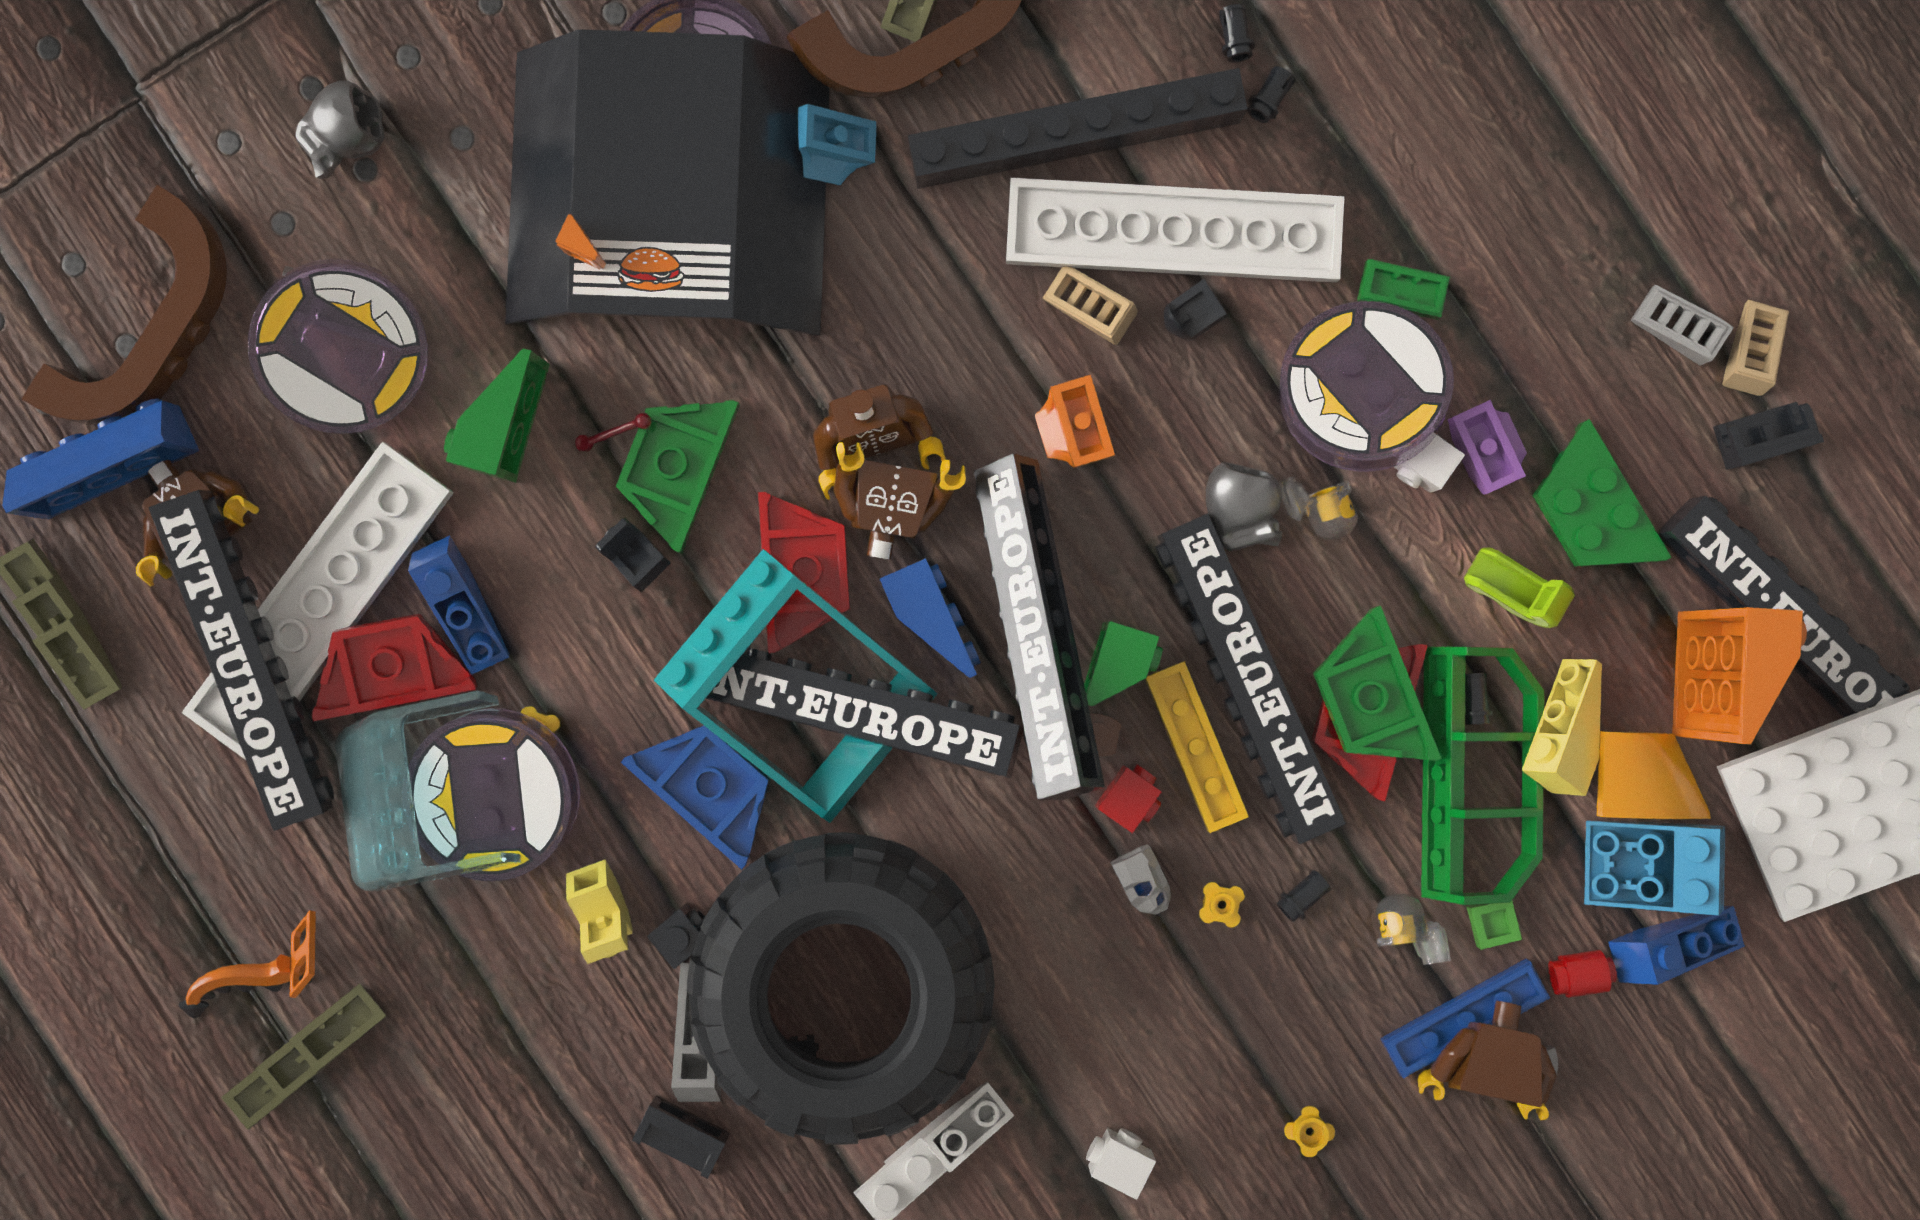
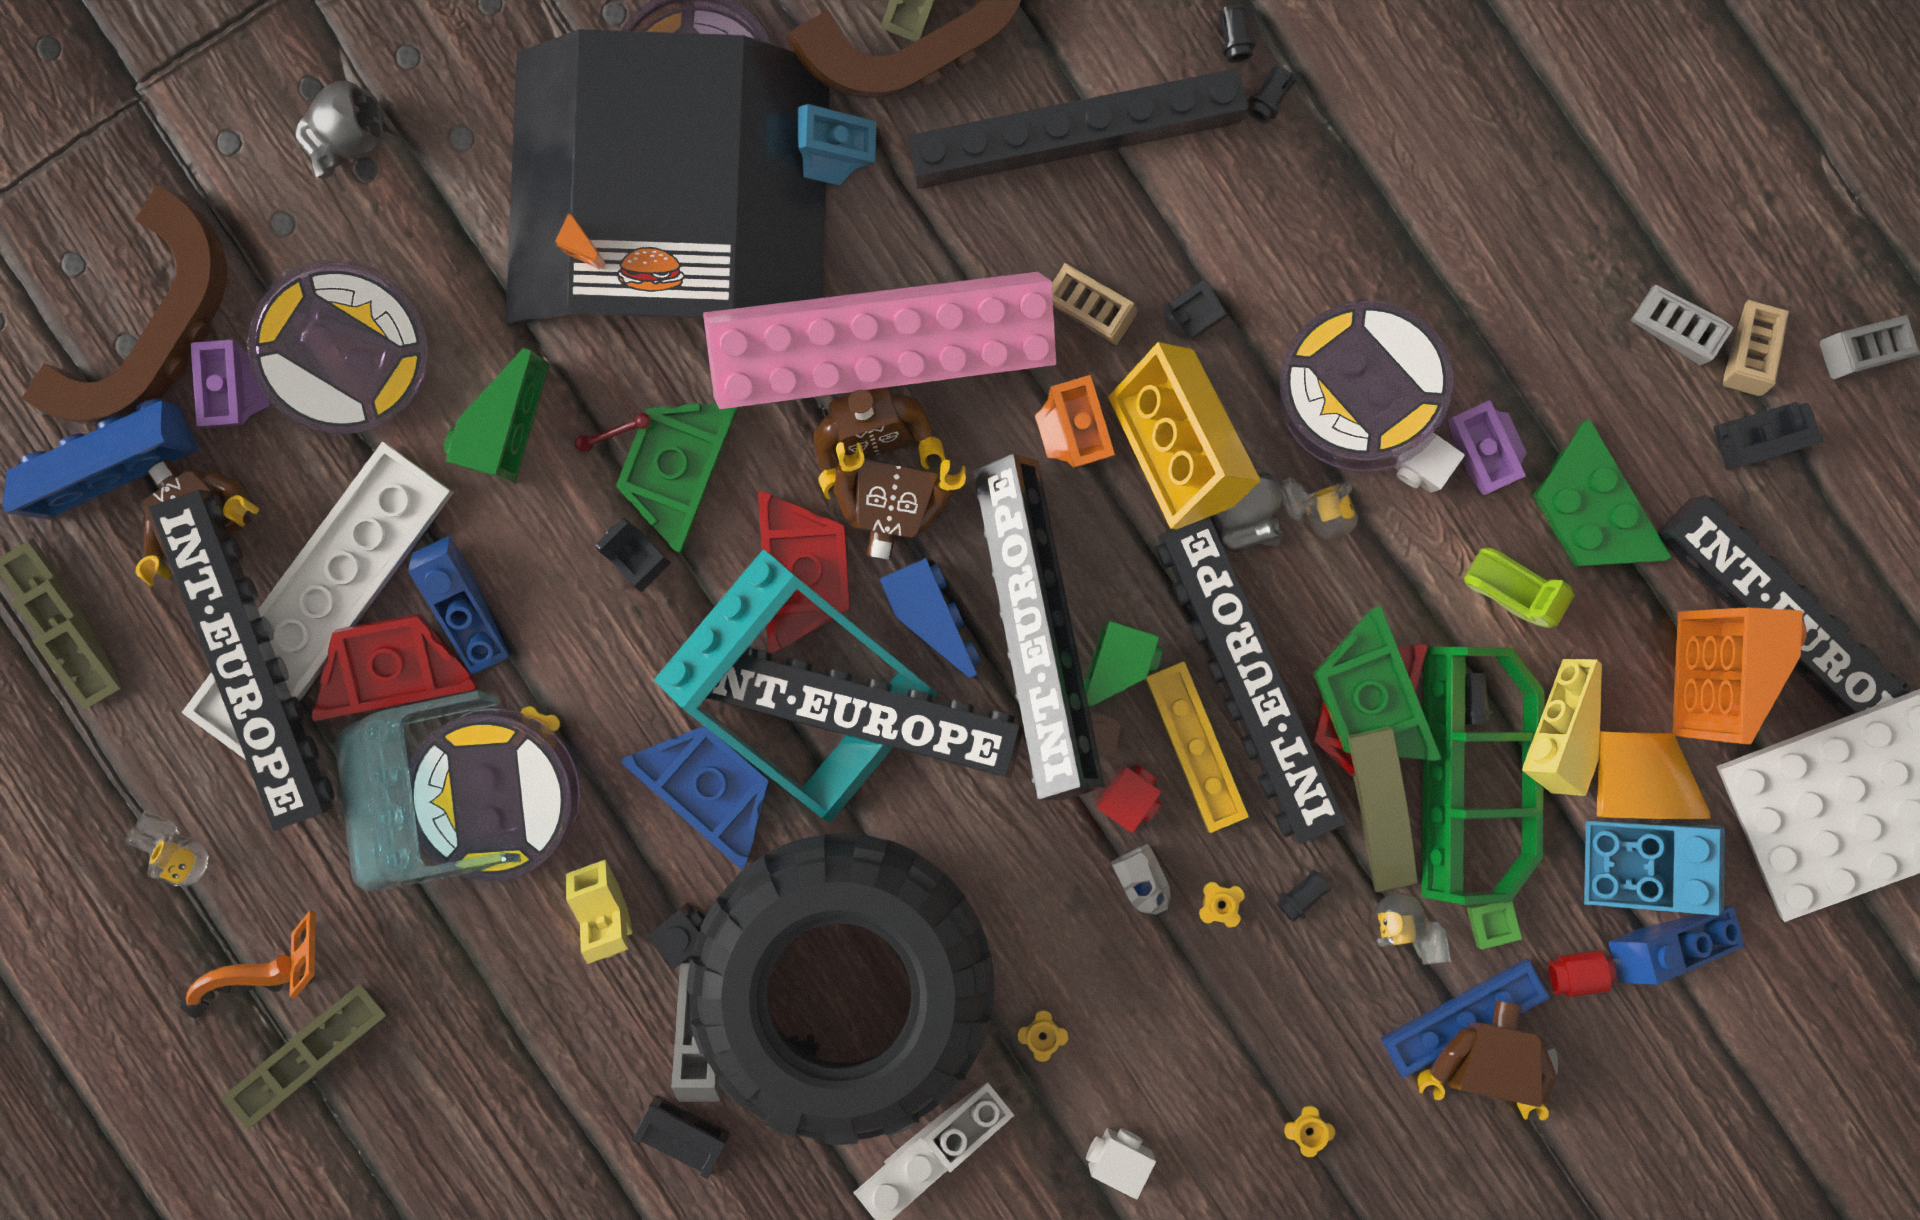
(172, 855): none -> clear piece
(224, 384): none -> medium lavender slope
(880, 339): none -> bright pink brick
(1043, 1048): none -> yellow plate
(1175, 230): white plate -> none
(1182, 436): none -> yellow slope
(1383, 808): none -> olive slope
(1404, 287): green plate -> none
(1844, 356): none -> light grey slope

